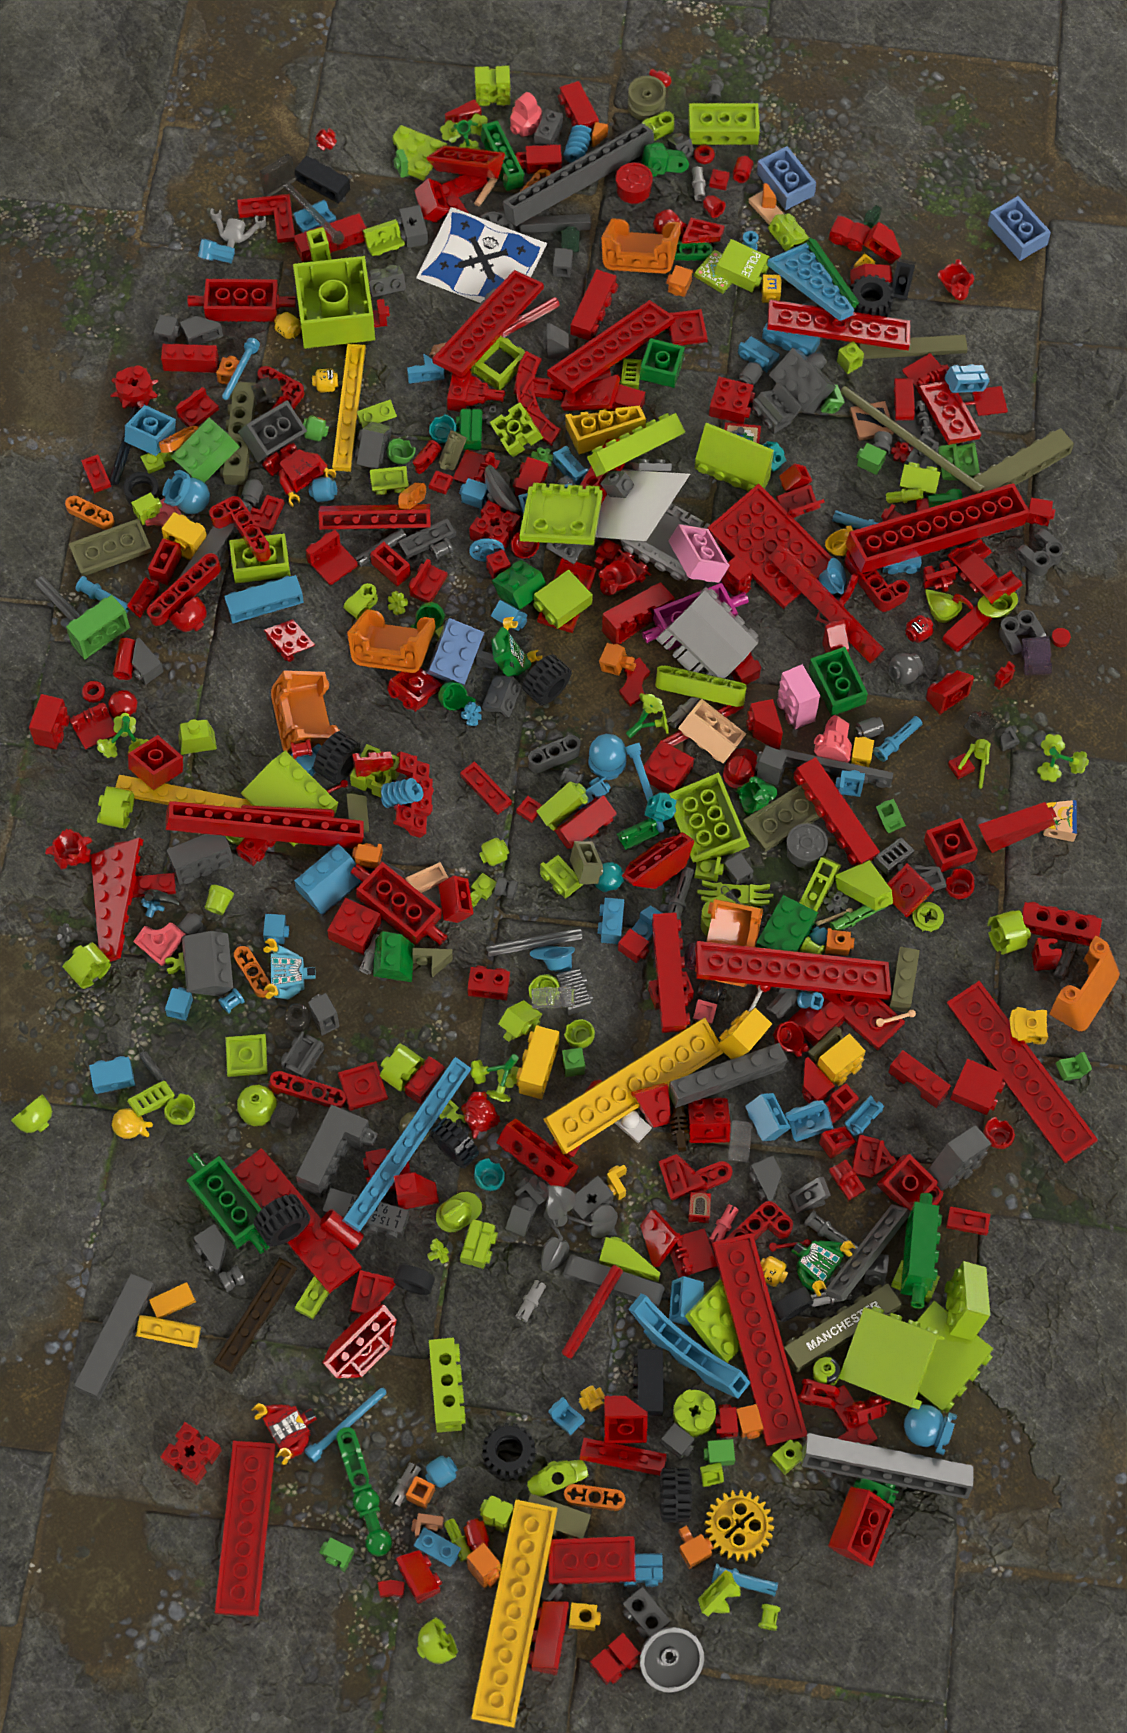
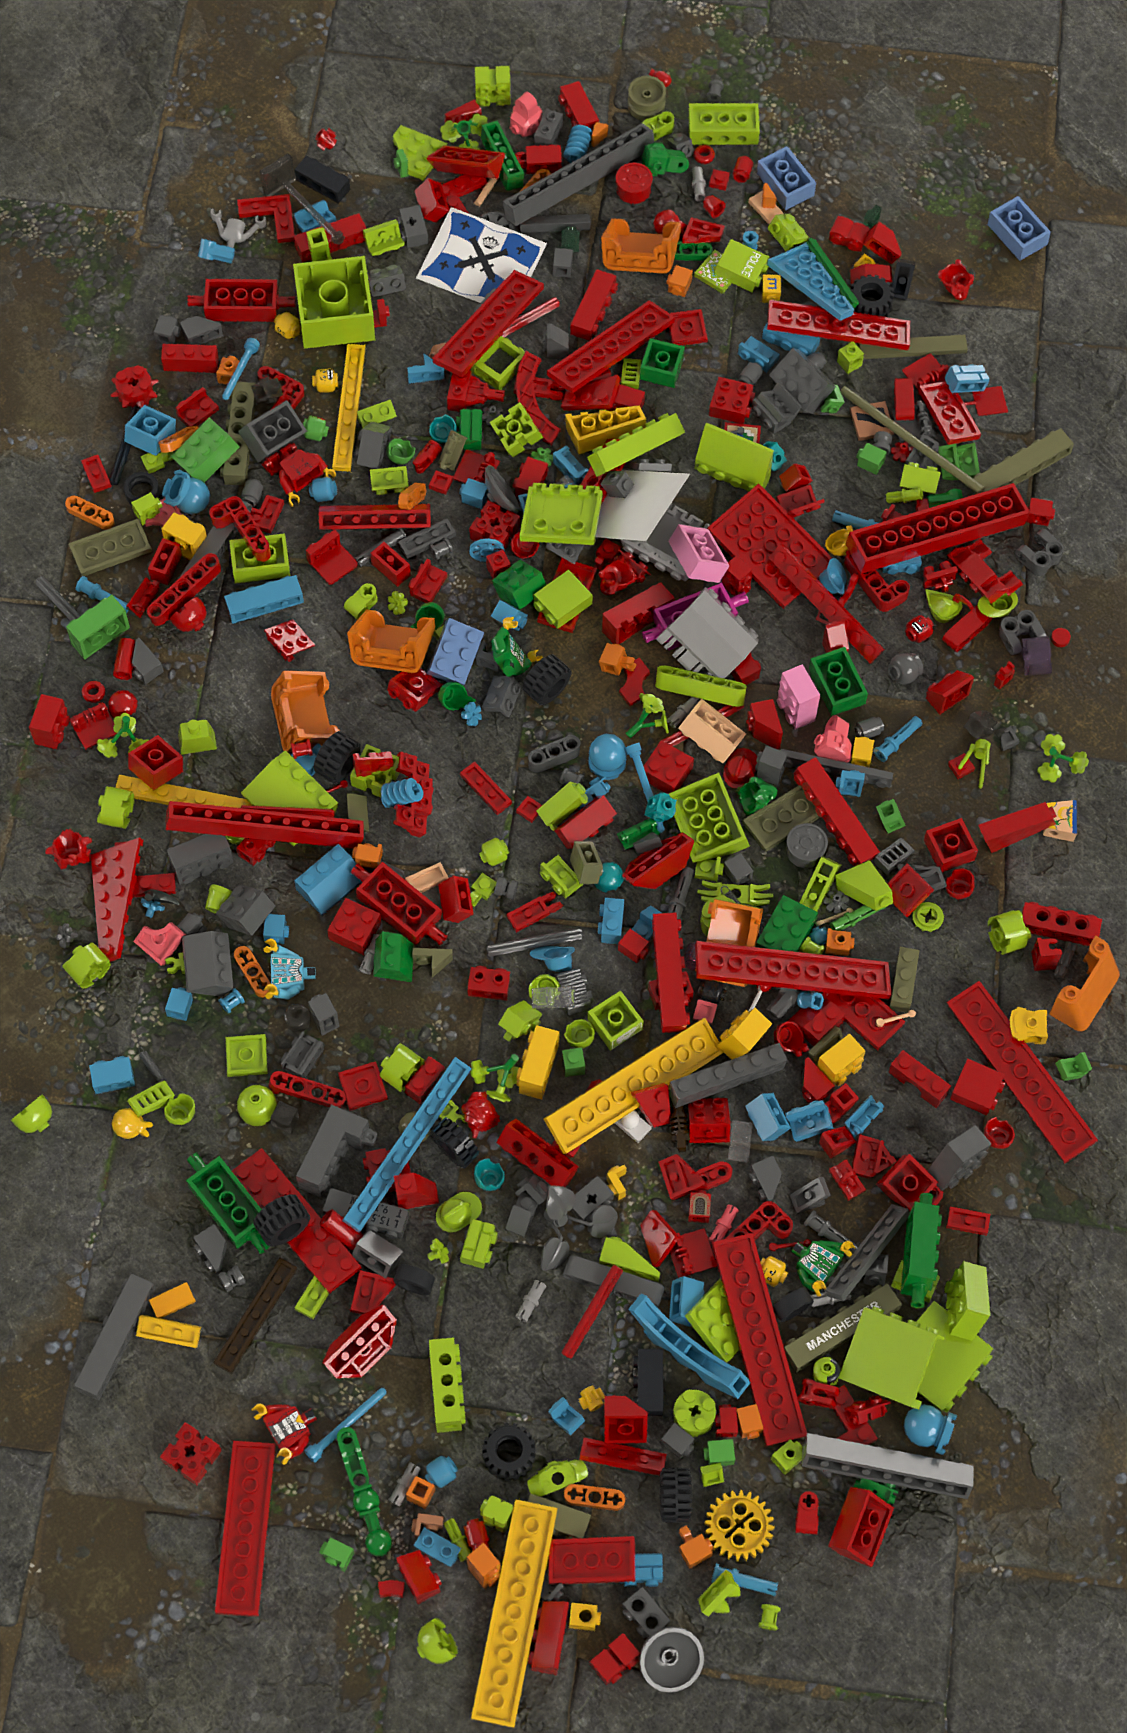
(245, 909): none -> dark grey brick
(377, 1254): none -> dark grey brick
(532, 912): none -> red hinge
(615, 1020): none -> lime brick
(647, 843): none -> dark grey piece
(807, 1516): none -> red piece

